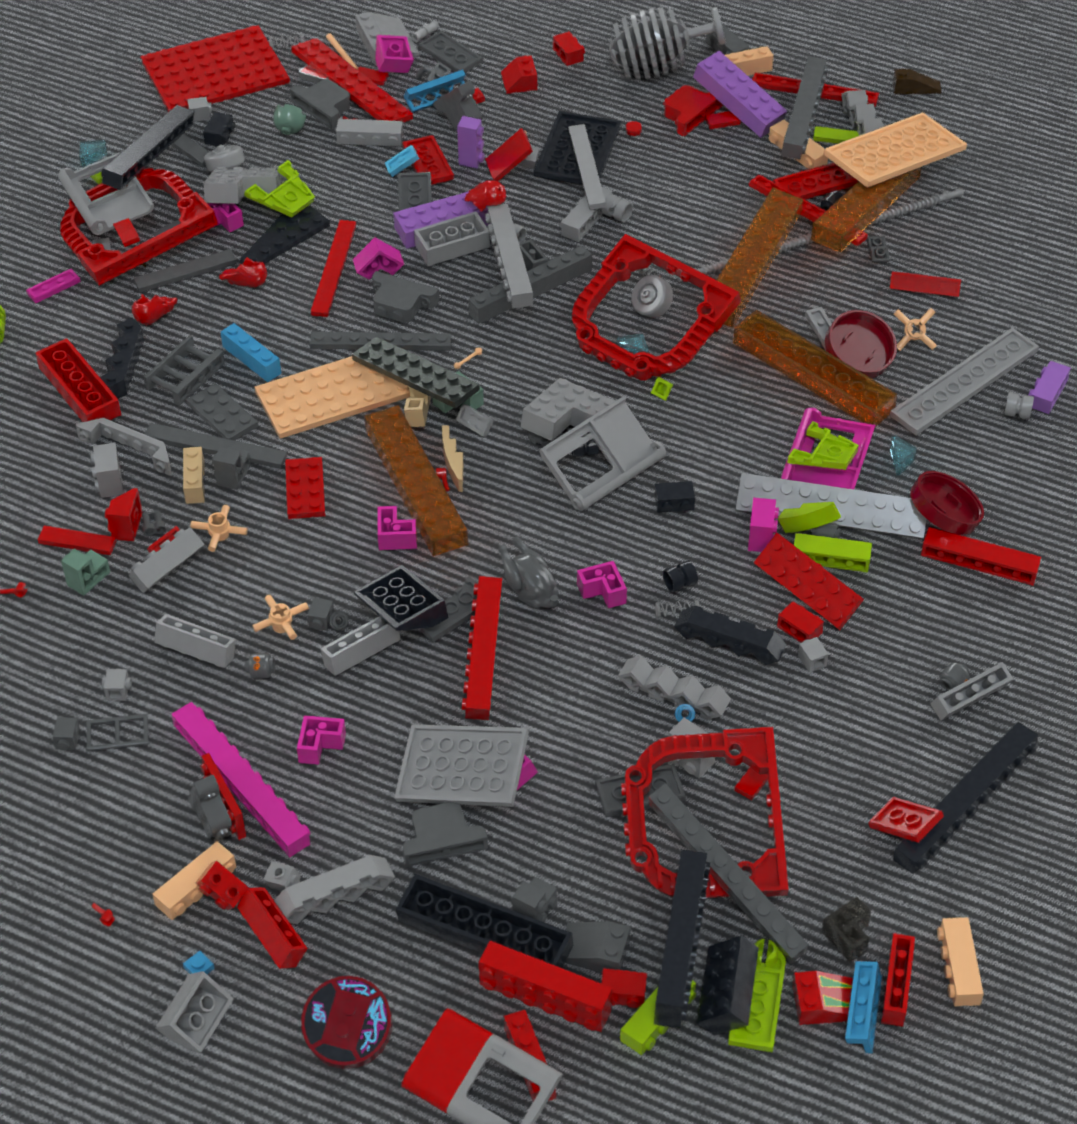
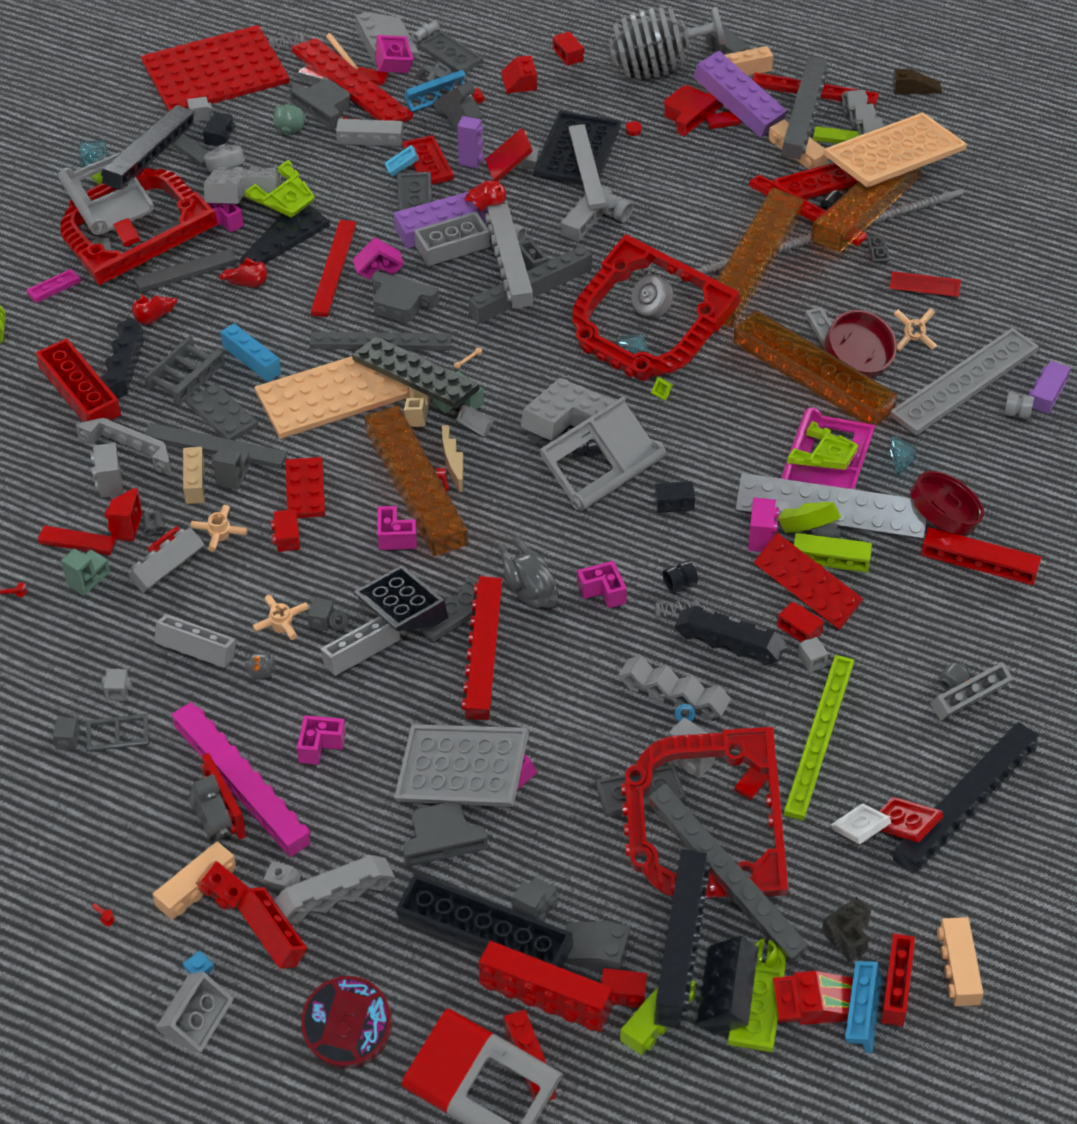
(286, 530): none -> red brick
(786, 999): none -> red plate
(819, 738): none -> lime plate
(861, 823): none -> white tile

